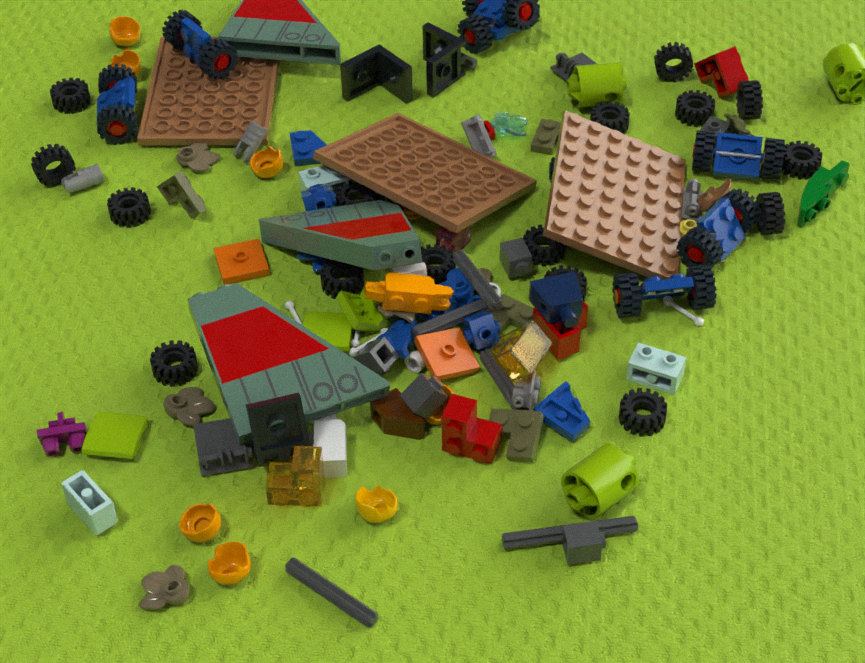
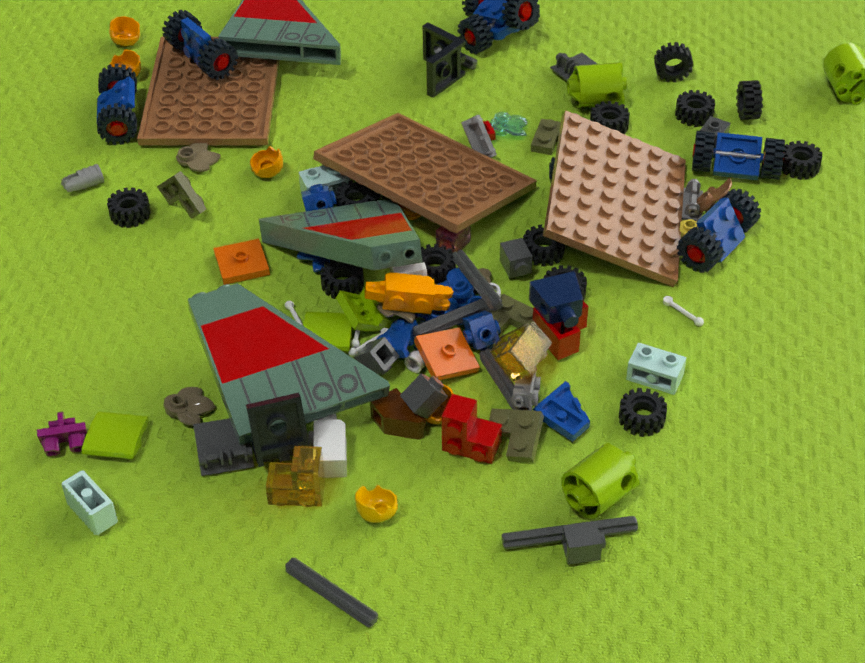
(50, 155): black tyre -> none
(70, 95): black tyre -> none
(165, 588): dark tan plate -> none
(176, 373): black tyre -> none
(200, 522): light orange hair -> none
(230, 563): light orange hair -> none
(253, 137): light grey hinge -> none
(303, 147): blue wing -> none
(376, 68): black bracket -> none
(697, 283): black plate -> none
(724, 69): red brick -> none
(737, 125): olive plate -> none
(771, 213): black tyre -> none
(818, 191): green slope -> none

